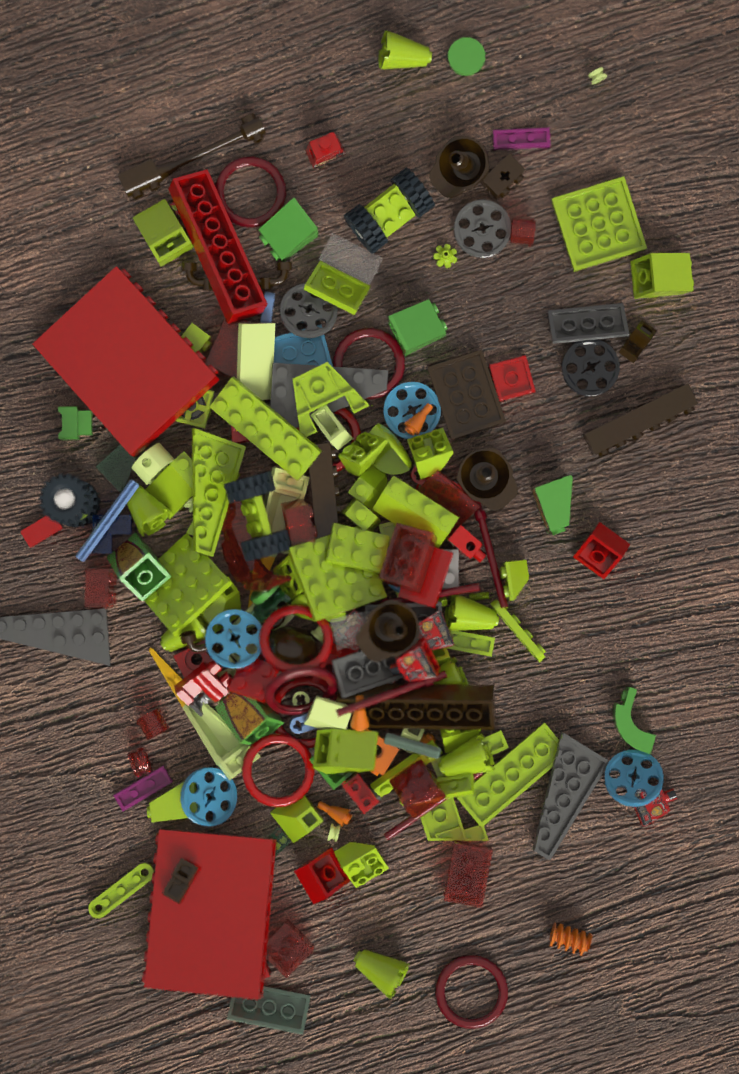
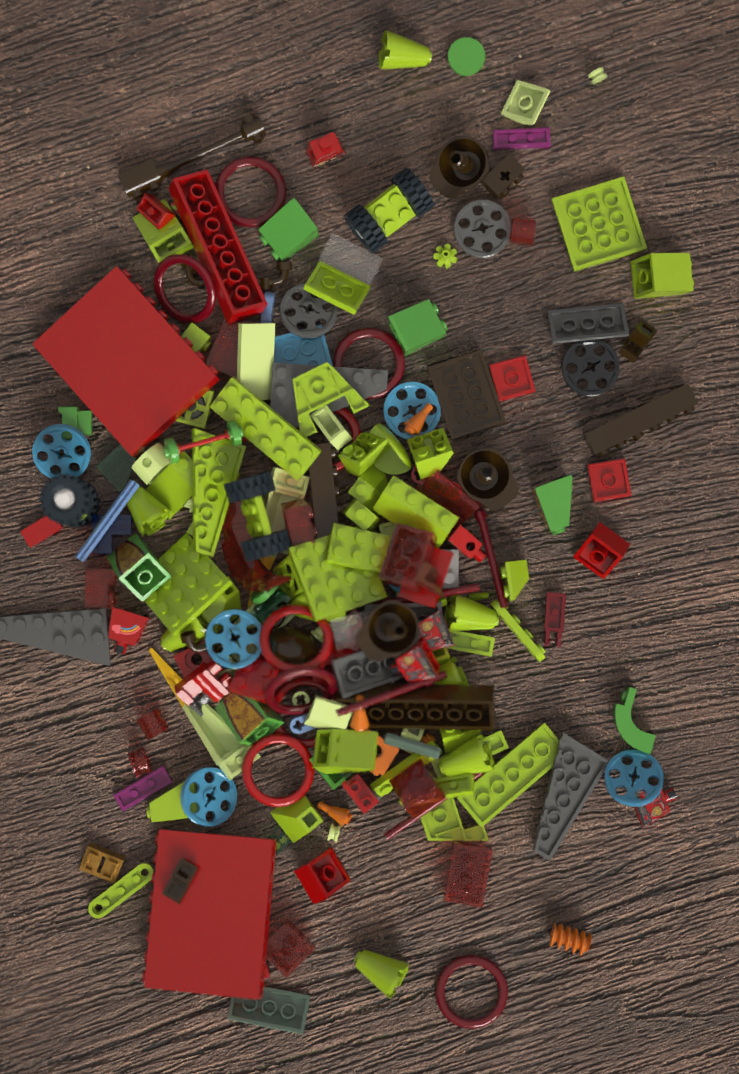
(68, 446): none -> dark azure wedge
(110, 867): none -> pearl gold piece
(126, 628): none -> red torso
(155, 211): none -> red slope
(206, 276): none -> dark red wedge
(232, 433): none -> bright green axle
(360, 862): lime slope -> none
(427, 577): none -> copper panel
(525, 102): none -> yellowish green slope
(554, 617): none -> dark red hinge
(609, 480): none -> red tile

